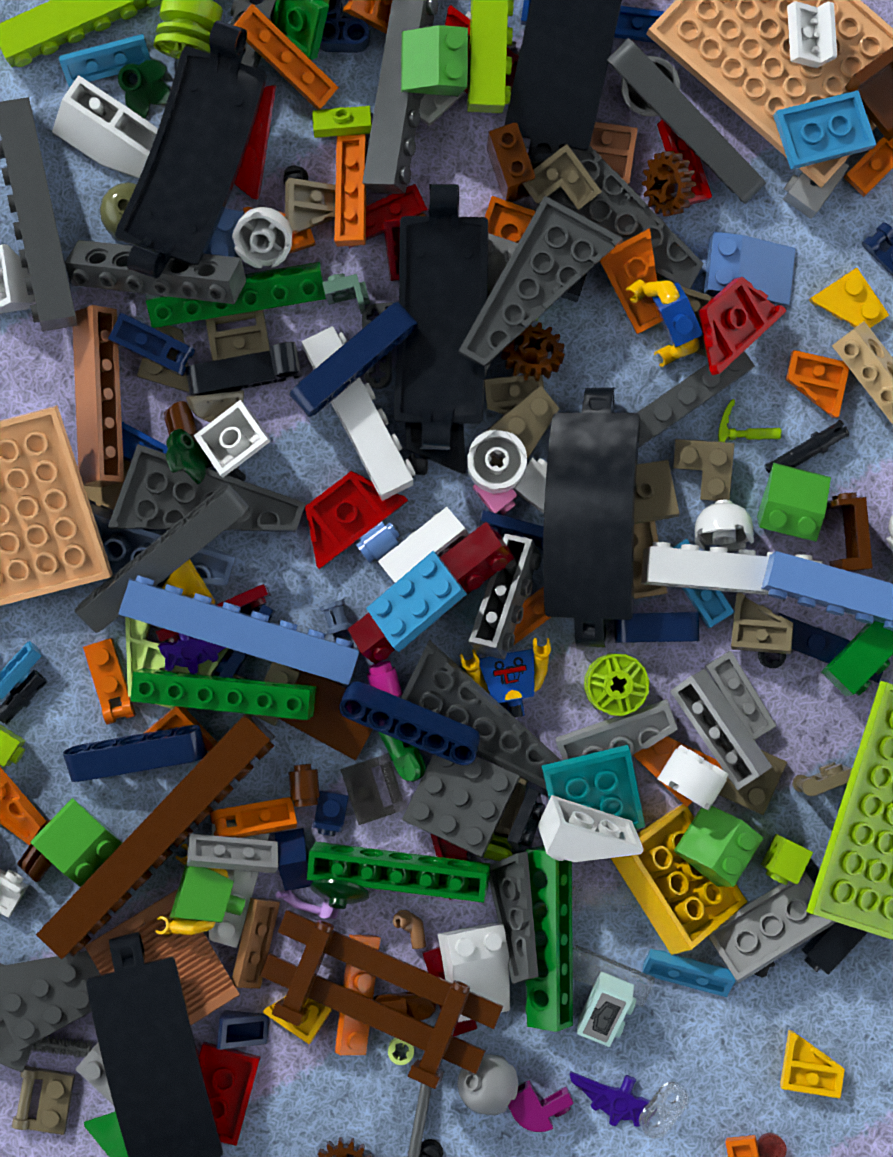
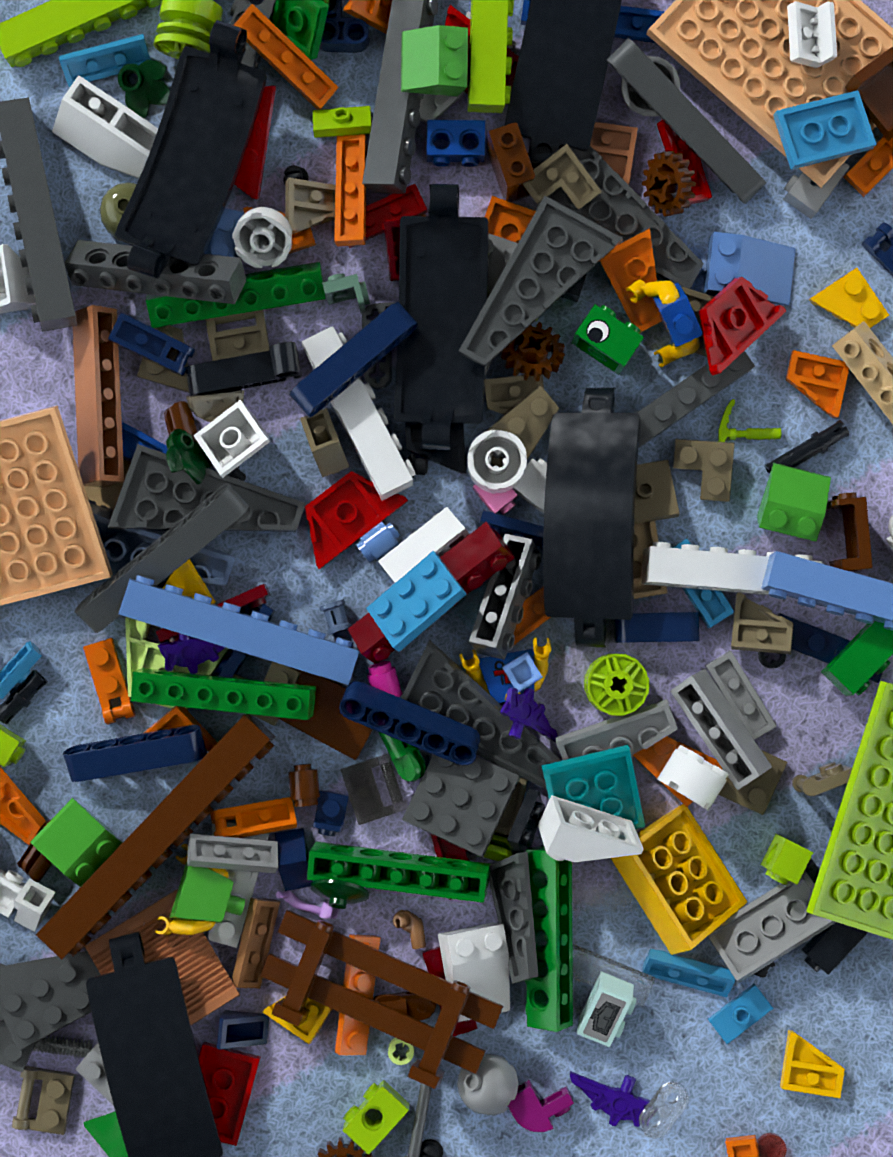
(33, 904): none -> white brick
(324, 443): none -> dark tan slope
(369, 1132): none -> lime brick
(456, 133): none -> blue brick
(522, 672): none -> light blue tile
(526, 712): none -> dark purple piece
(607, 338): none -> green brick
(718, 846): bright green slope -> none
(729, 526): white cylinder -> none
(740, 1013): none -> dark azure plate

